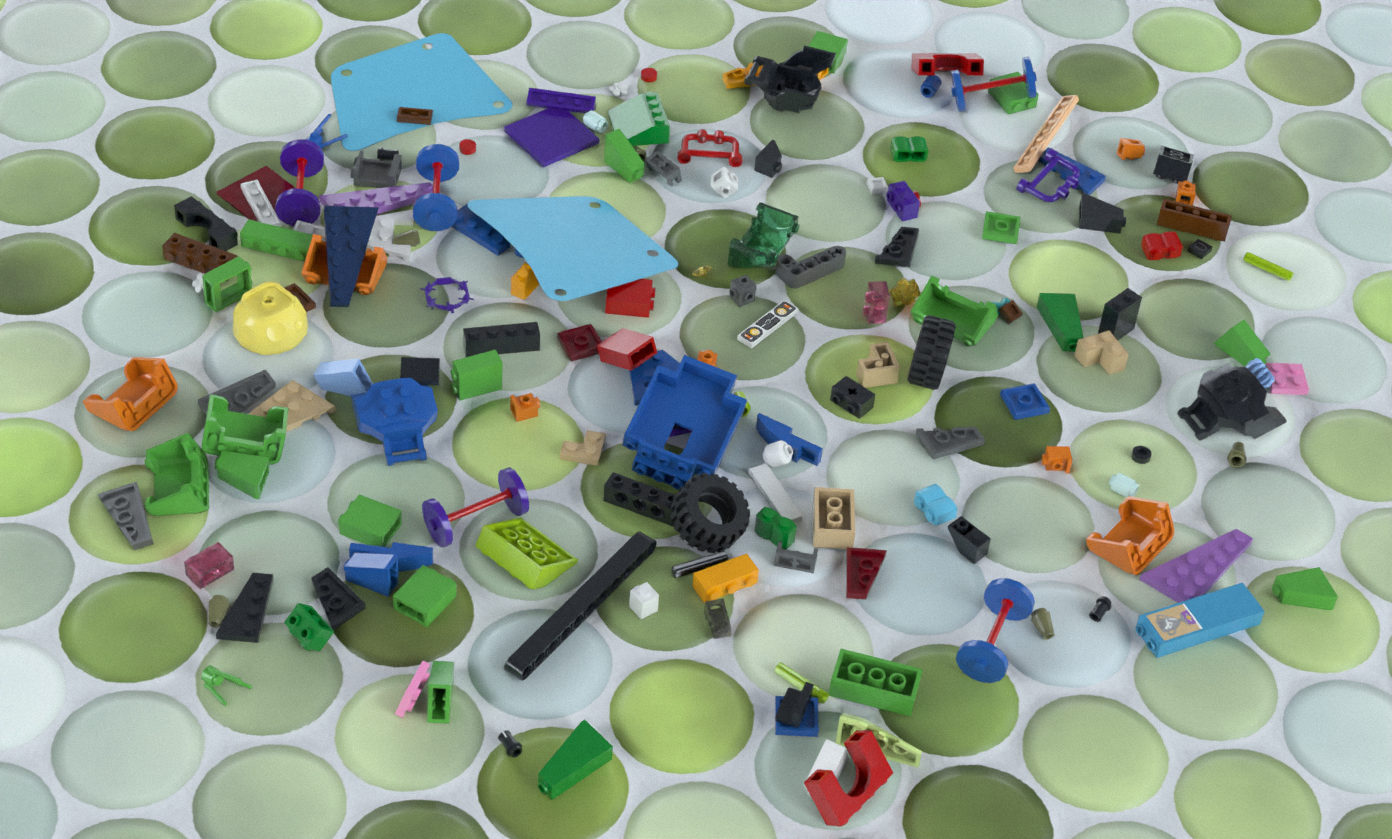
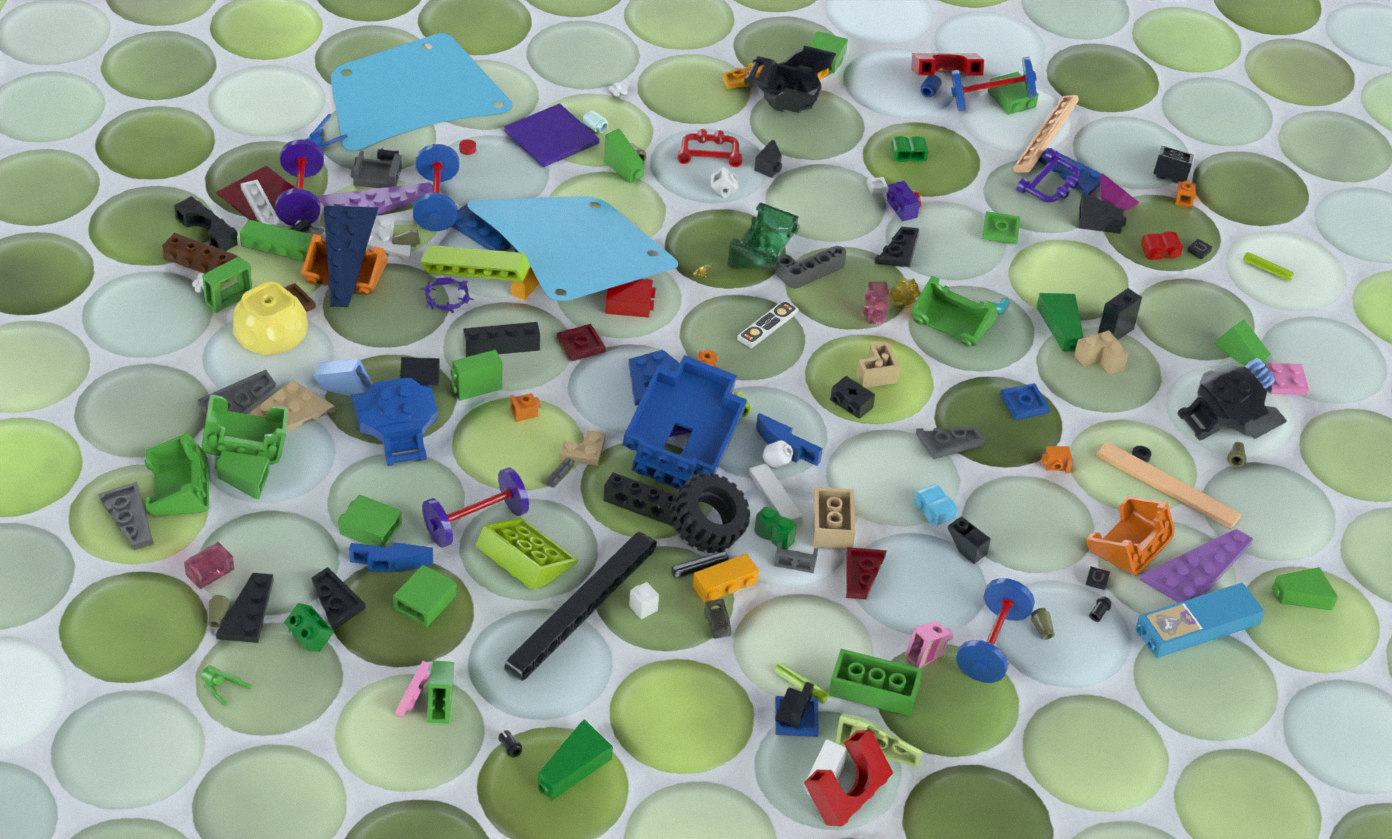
(145, 392): orange windscreen -> none
(302, 226): none -> black pin
(373, 572): blue slope -> none
(414, 115): reddish brown tile -> none
(475, 263): none -> lime brick
(560, 100): dark purple fence -> none
(560, 472): none -> dark grey axle
(627, 349): red brick -> none
(641, 120): slope -> none
(649, 74): red tile -> none
(664, 167): dark grey hinge -> none
(742, 290): dark grey brick -> none
(927, 643): none -> bright pink torso
(931, 352): black tyre -> none
(1010, 312): reddish brown tile -> none
(1097, 578): none -> black tile
(1115, 194): none -> magenta slope
(1123, 485): light aqua brick -> none
(1130, 149): orange brick -> none
(1169, 485): none -> light nougat tile
(1194, 220): reddish brown brick -> none

